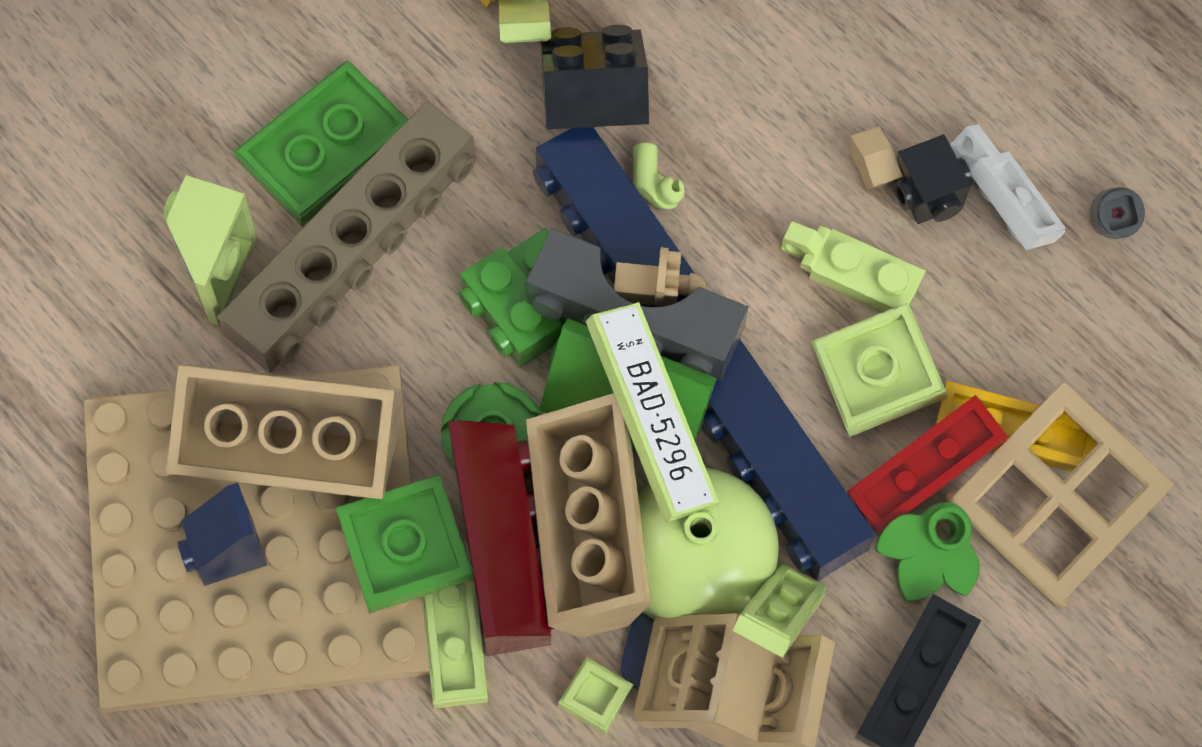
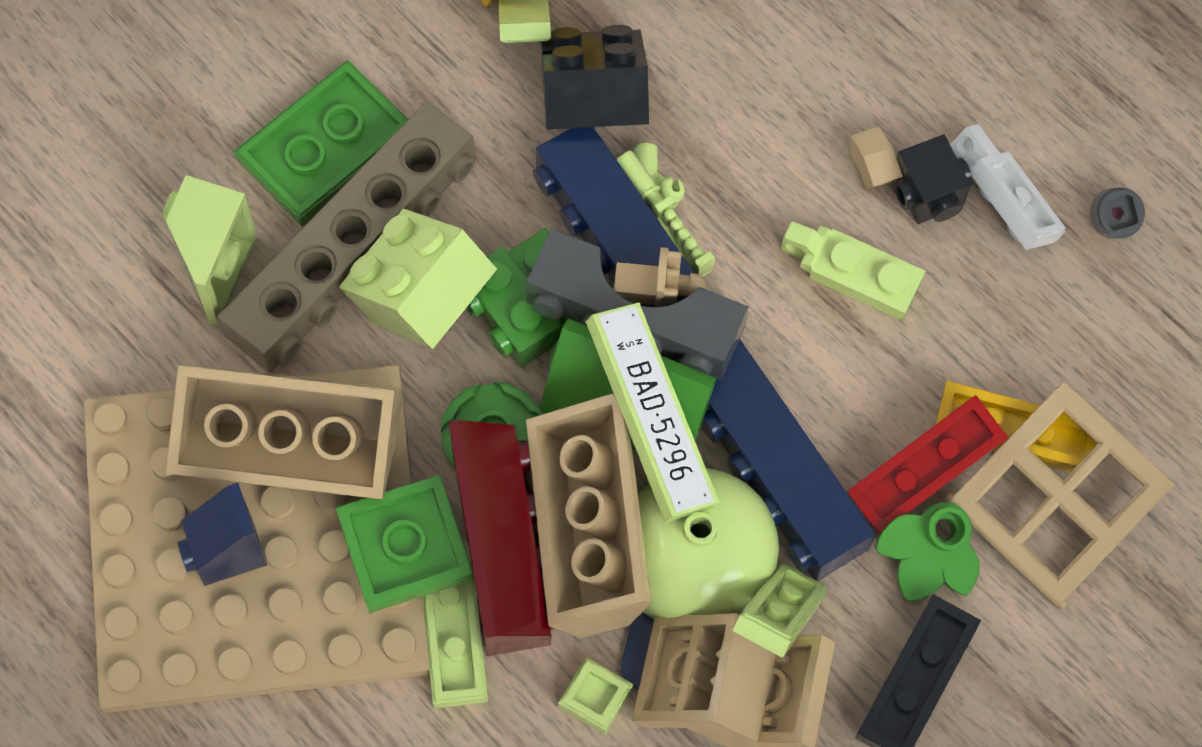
(418, 277): none -> yellowish green brick
(664, 212): none -> yellowish green piece
(879, 369): yellowish green tile -> none

